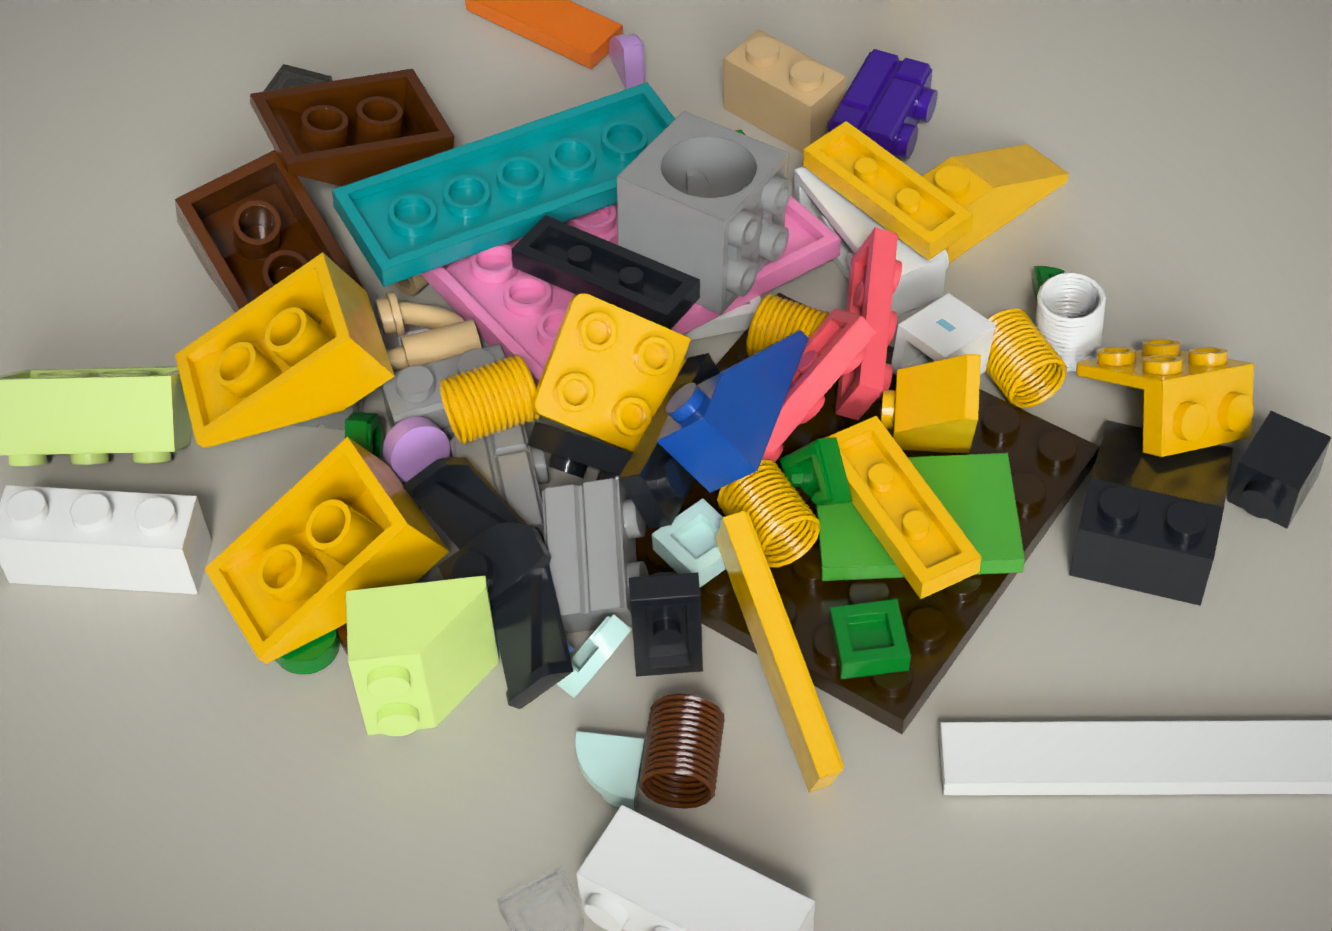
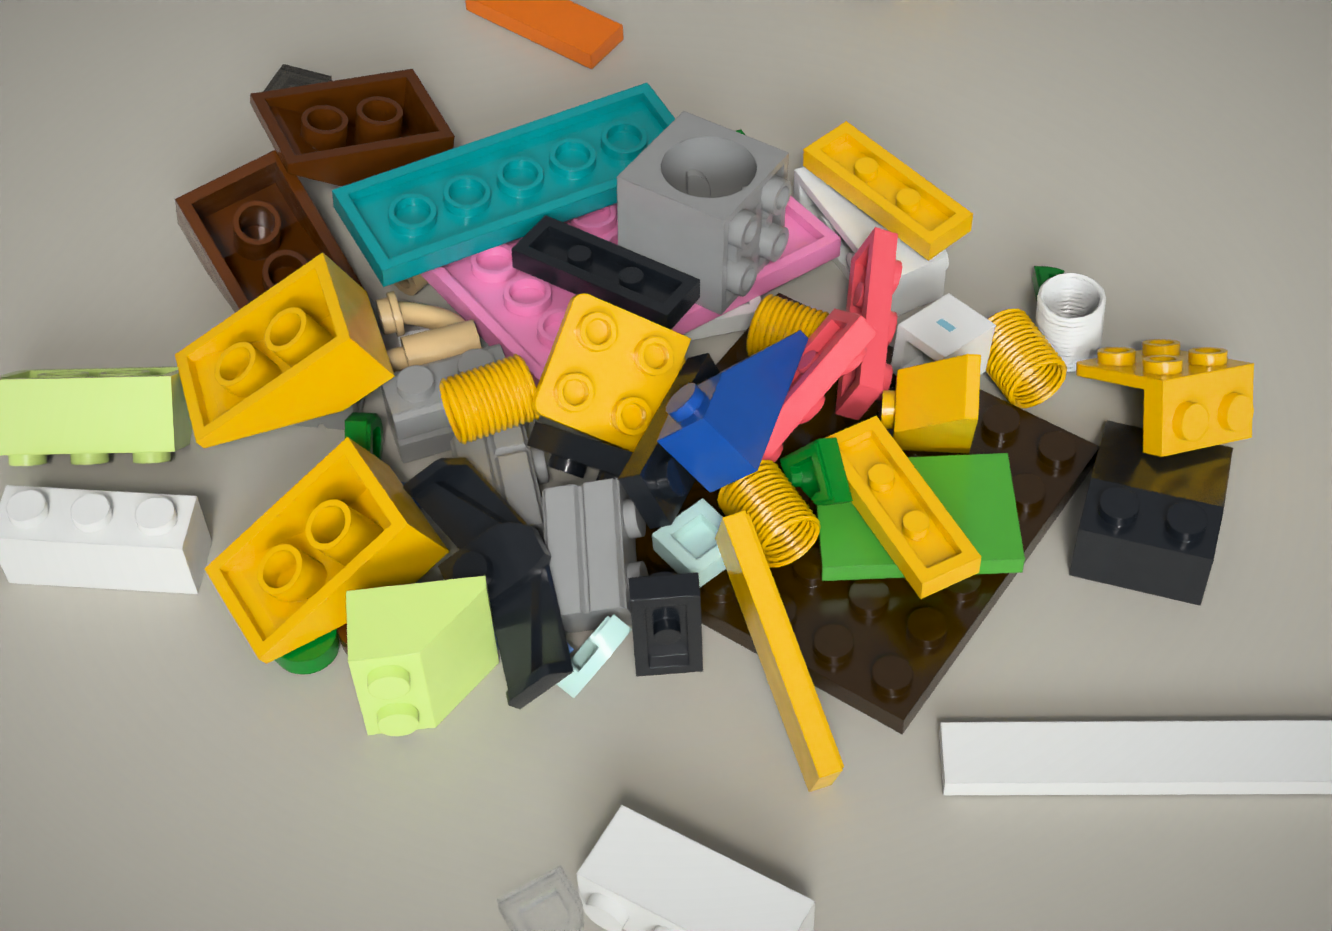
(414, 446): lavender tile -> none
(611, 765): light aqua tile -> none
(628, 59): lavender tile -> none
(682, 751): reddish brown piece -> none
(781, 90): tan brick -> none
(869, 639): green tile -> none
(888, 101): dark purple brick -> none
(995, 187): yellow slope -> none
(1278, 469): black brick -> none

